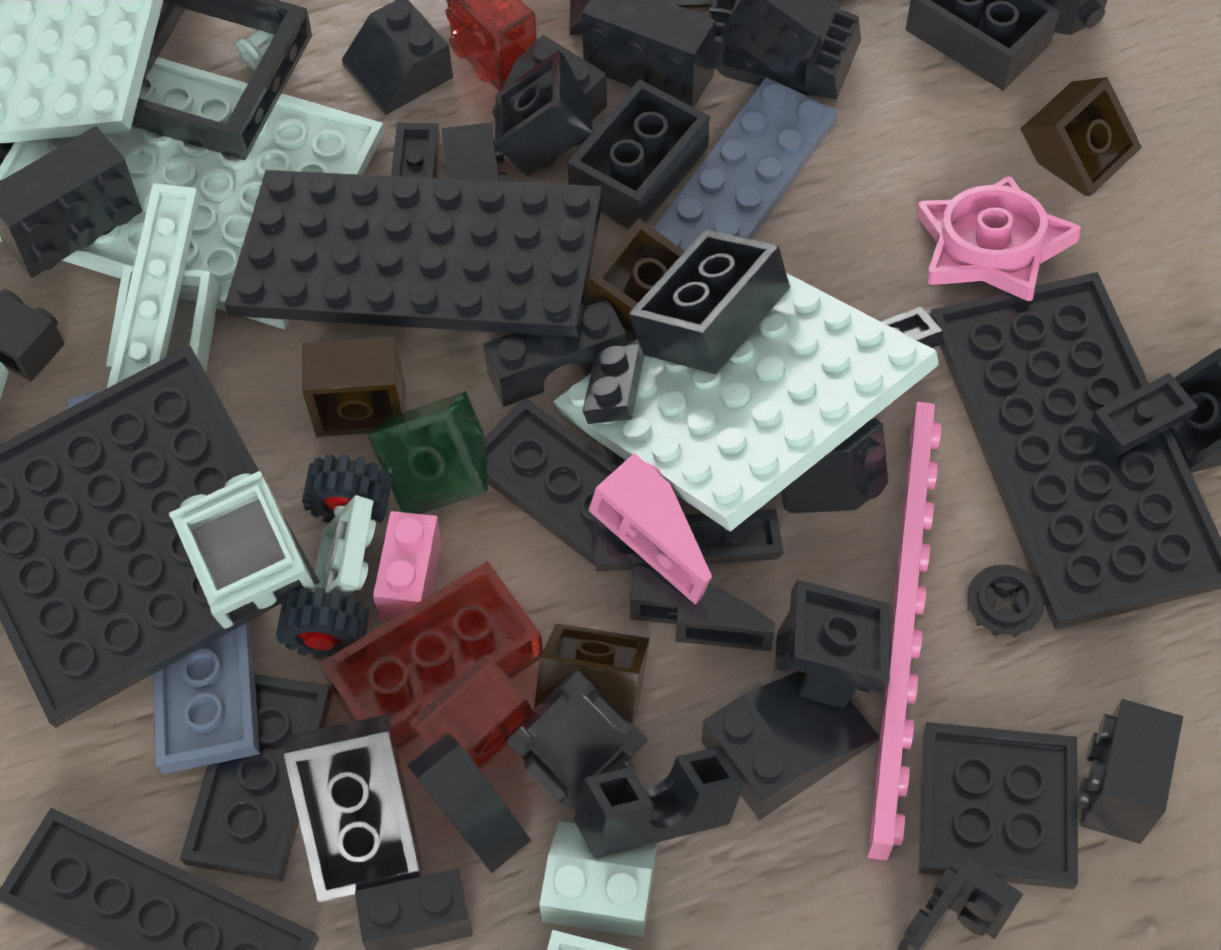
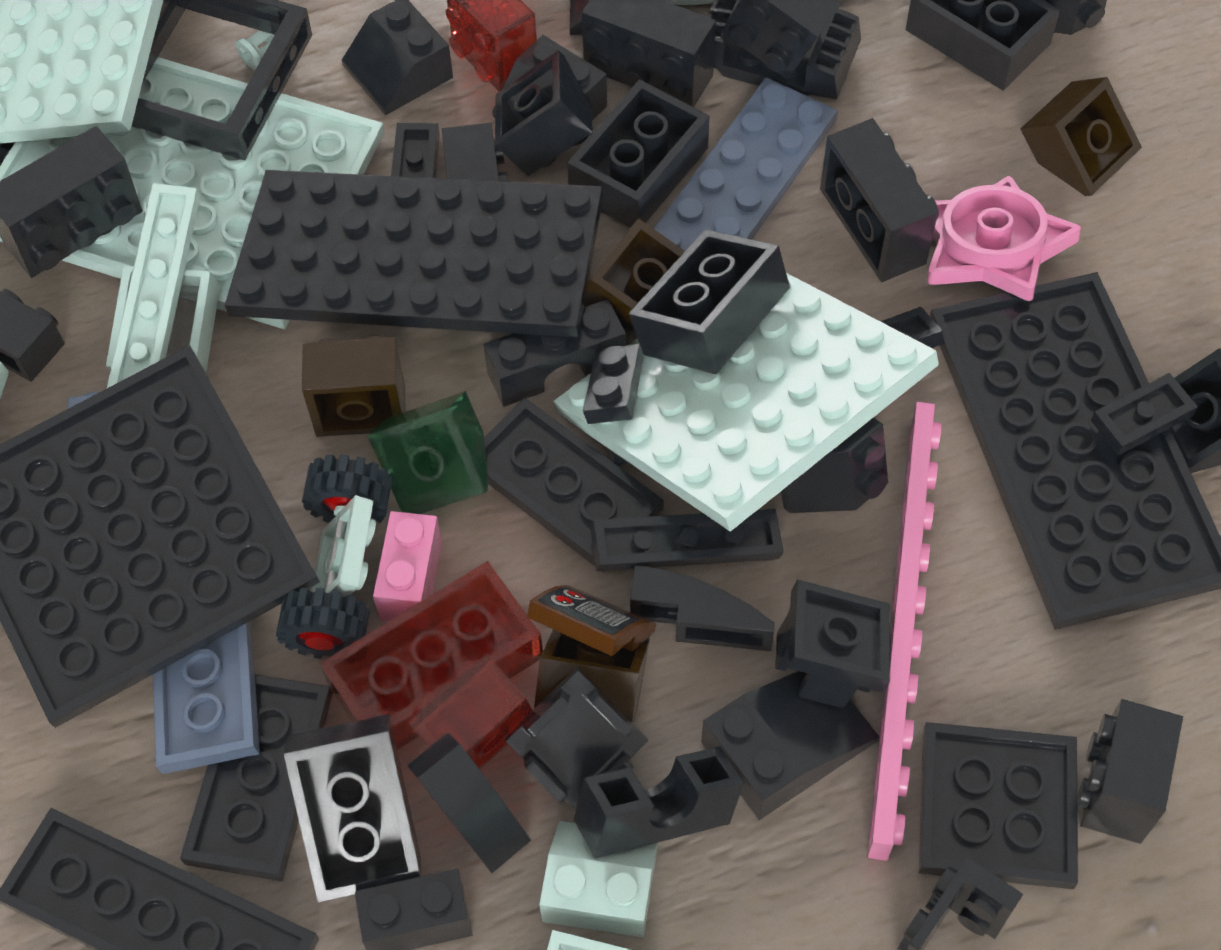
(239, 545): window -> none
(589, 619): none -> slope
(649, 519): bright pink slope -> none
(878, 199): none -> black brick
(1006, 581): black gear -> none

